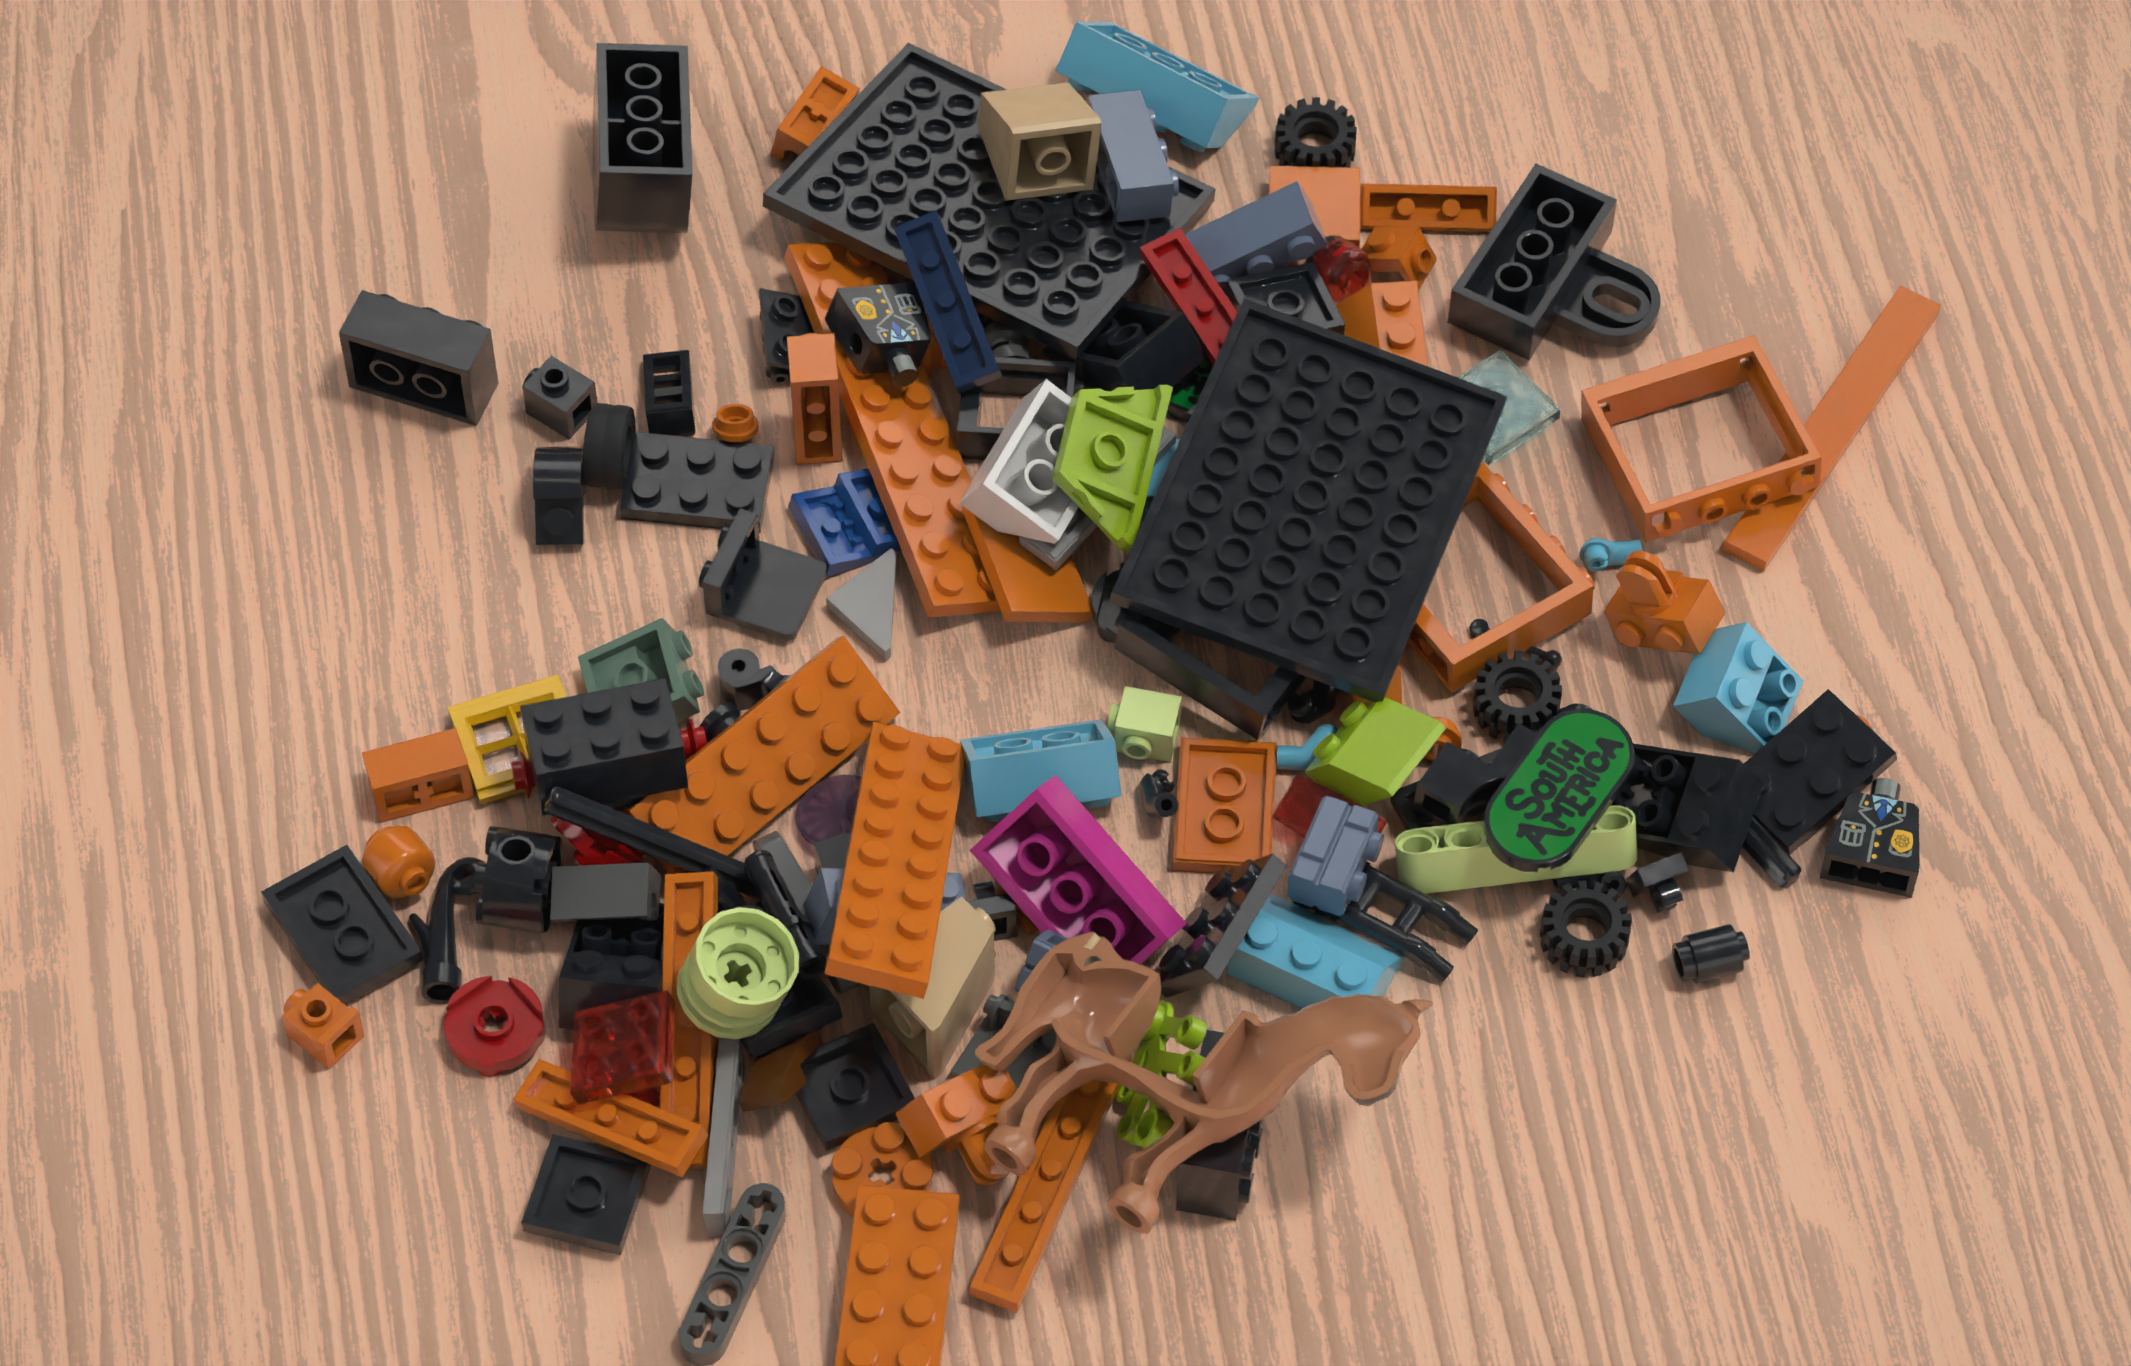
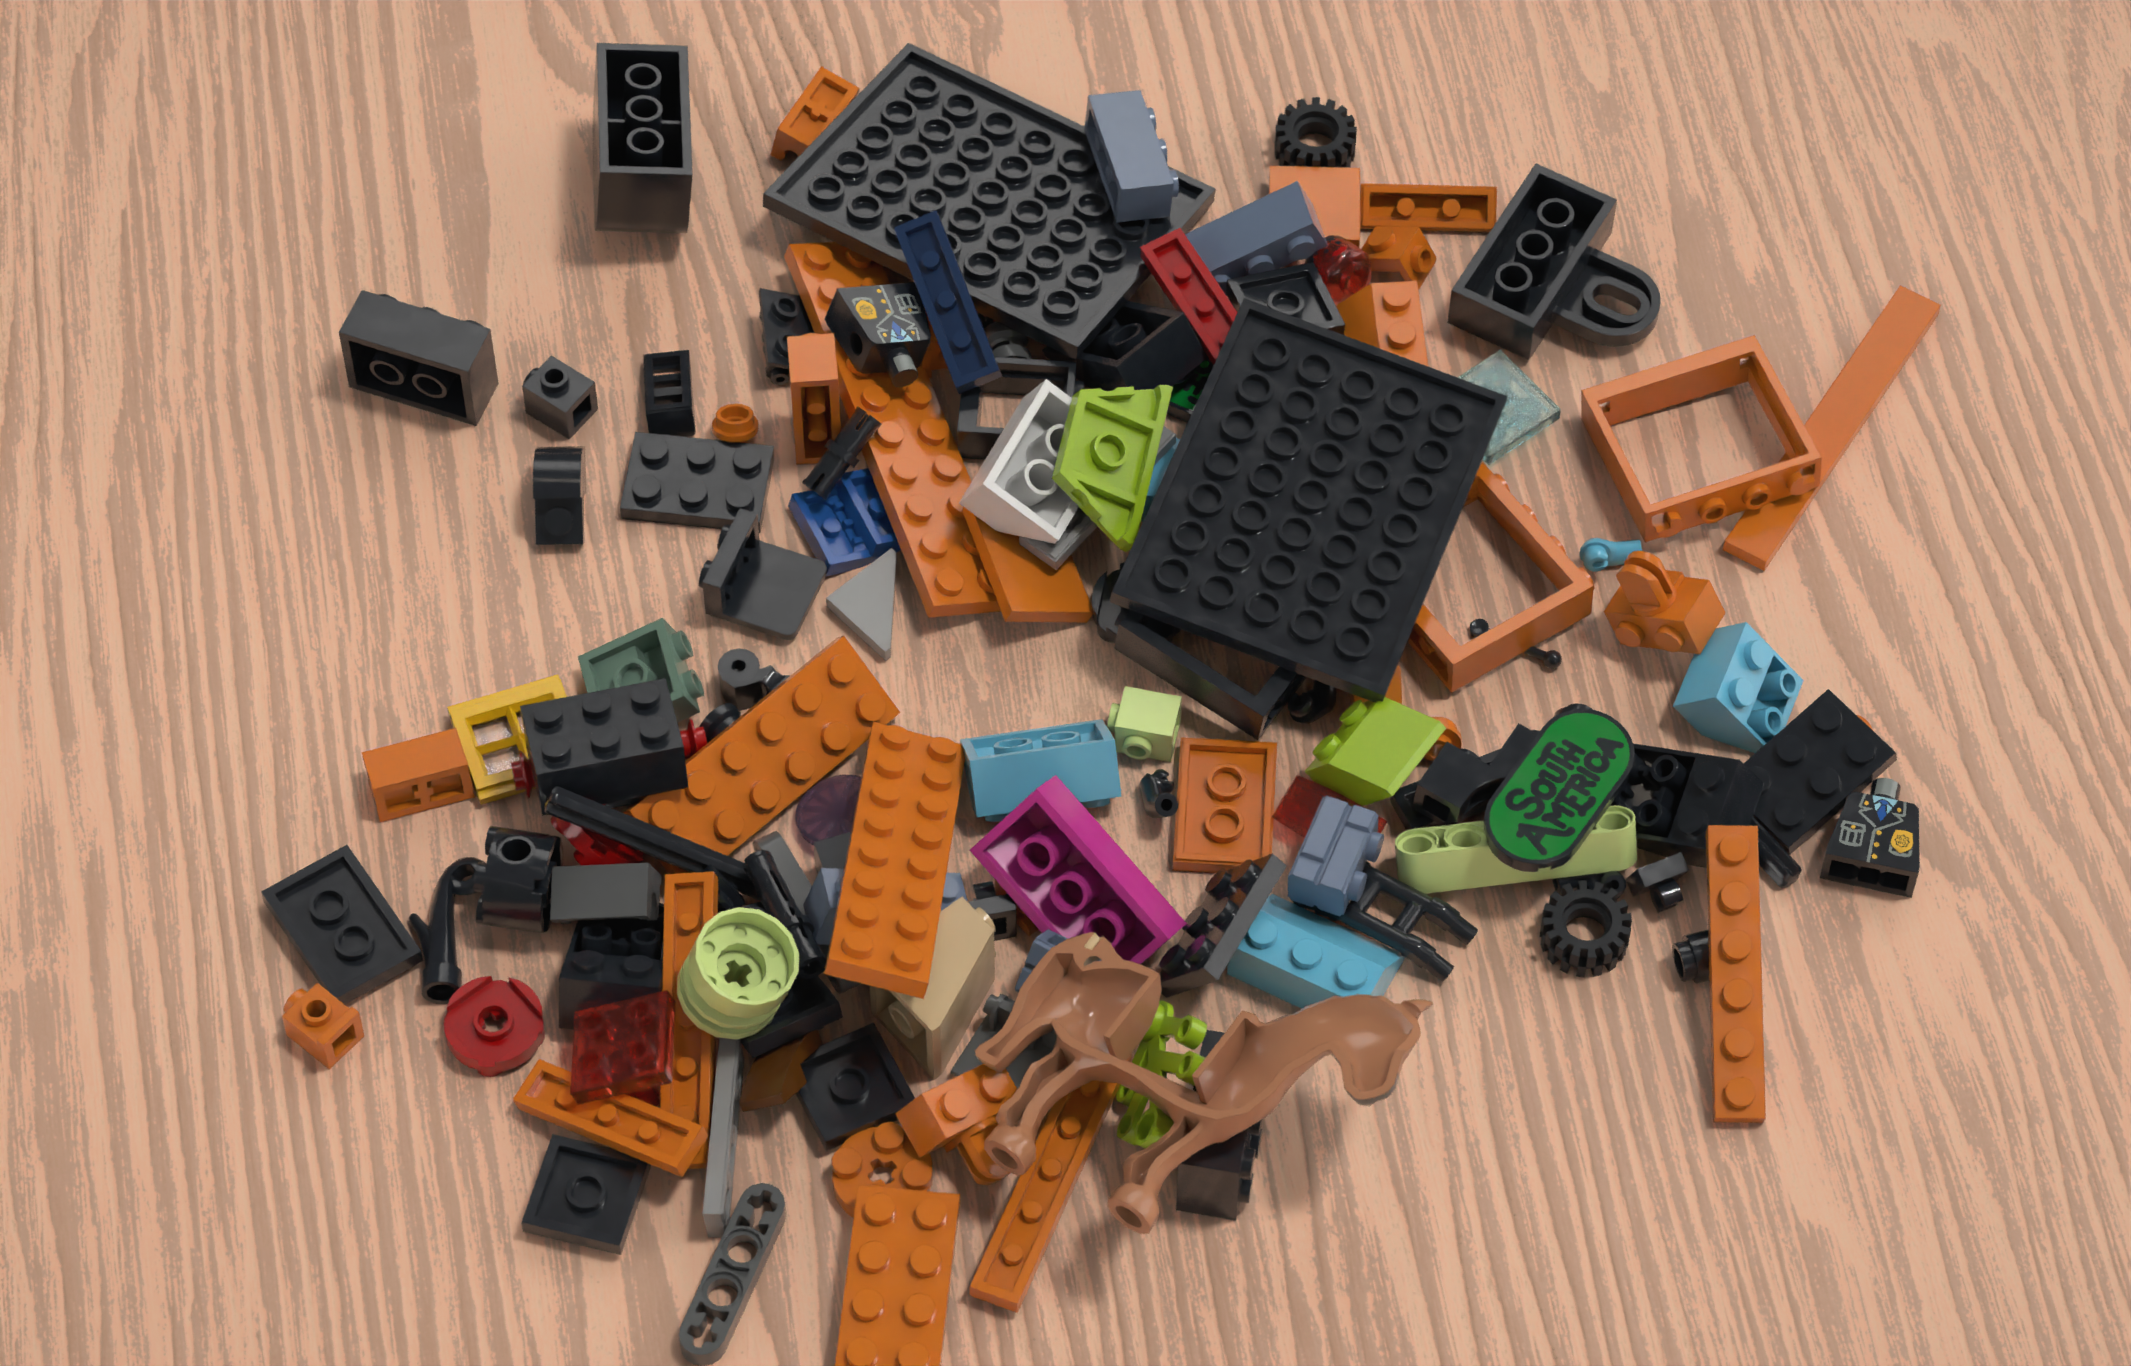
(397, 860): orange head -> none
(608, 445): black tyre -> none
(841, 453): none -> black pin
(1040, 140): tan slope -> none
(1181, 93): medium azure slope -> none
(1302, 756): medium azure arm -> none
(1515, 674): black tyre -> none
(1735, 974): none -> orange plate

